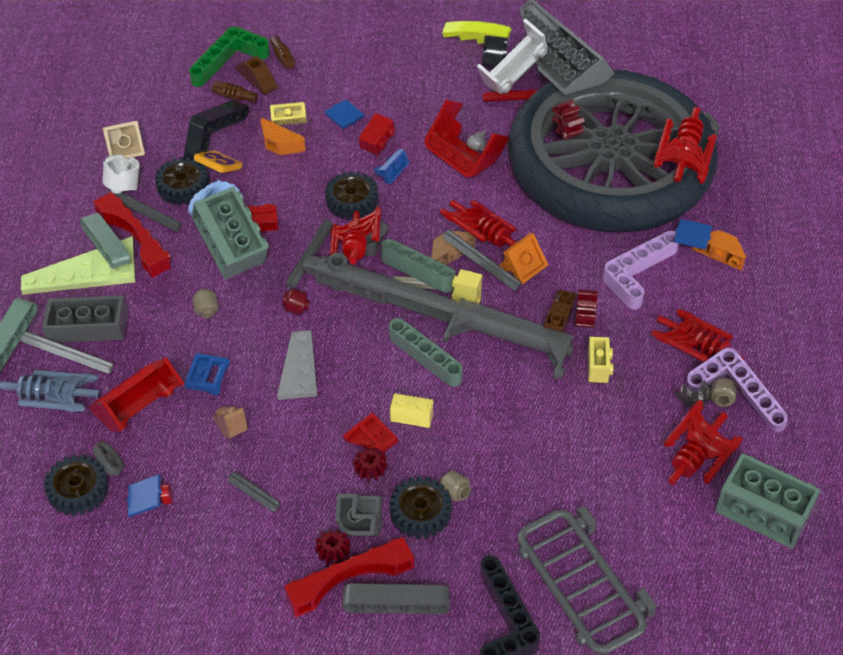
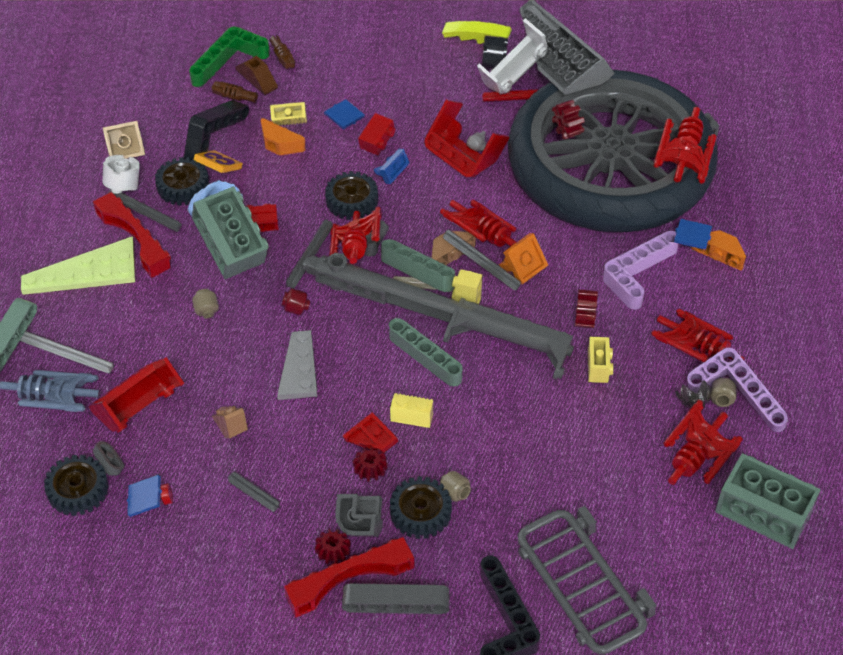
(85, 319): dark grey brick -> none
(105, 240): sand green beam -> none
(201, 371): blue plate -> none
(560, 311): reddish brown slope -> none

